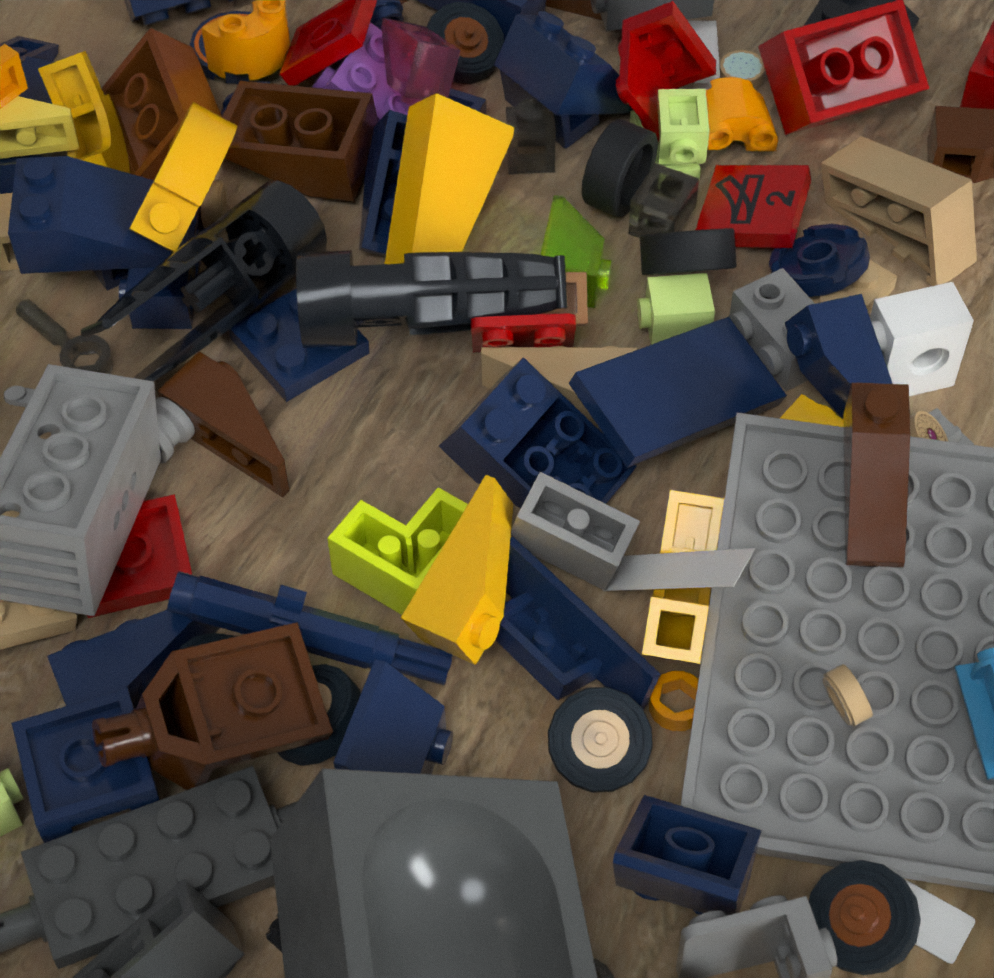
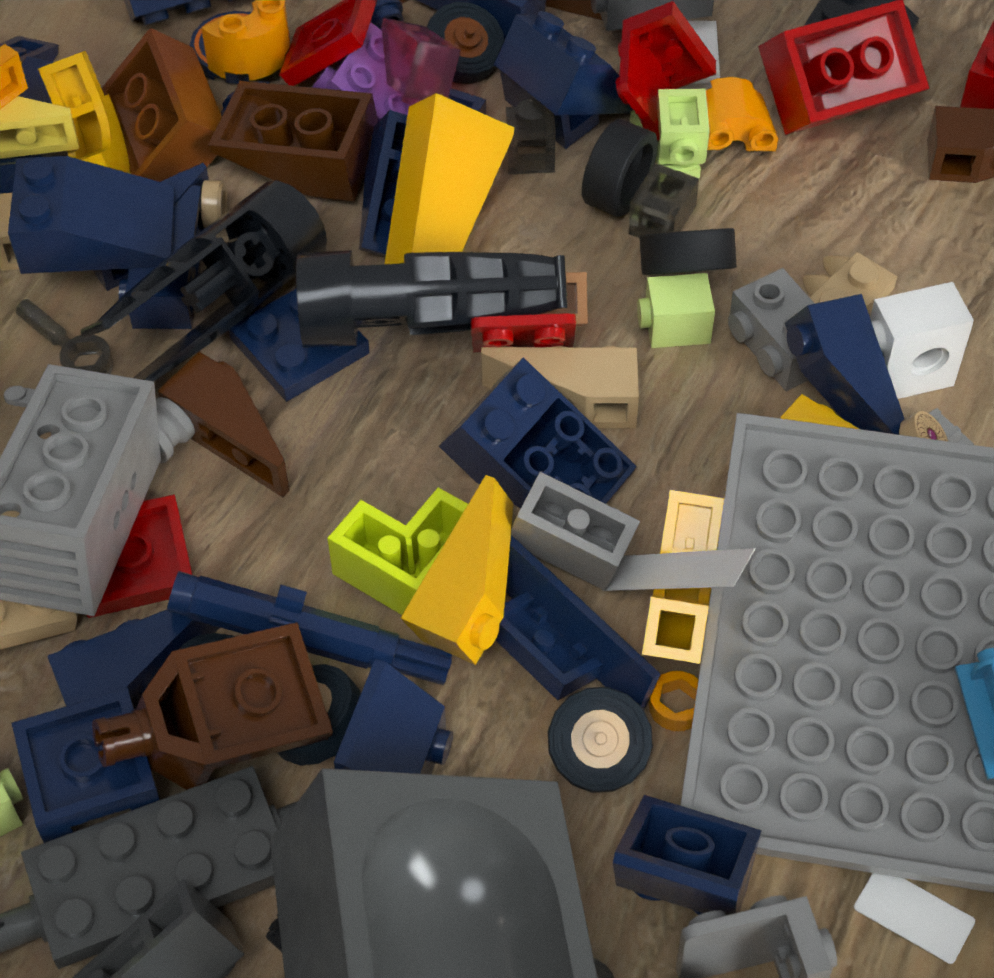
(184, 177): yellow arch -> none
(581, 245): clear neon green slope -> none
(676, 390): dark blue tile -> none
(743, 65): light aqua tile -> none
(757, 202): red tile -> none
(823, 259): dark blue tile -> none
(847, 695): tan tile -> none
(867, 915): black wheel -> none
(876, 473): reddish brown slope -> none
(906, 202): tan wedge -> none

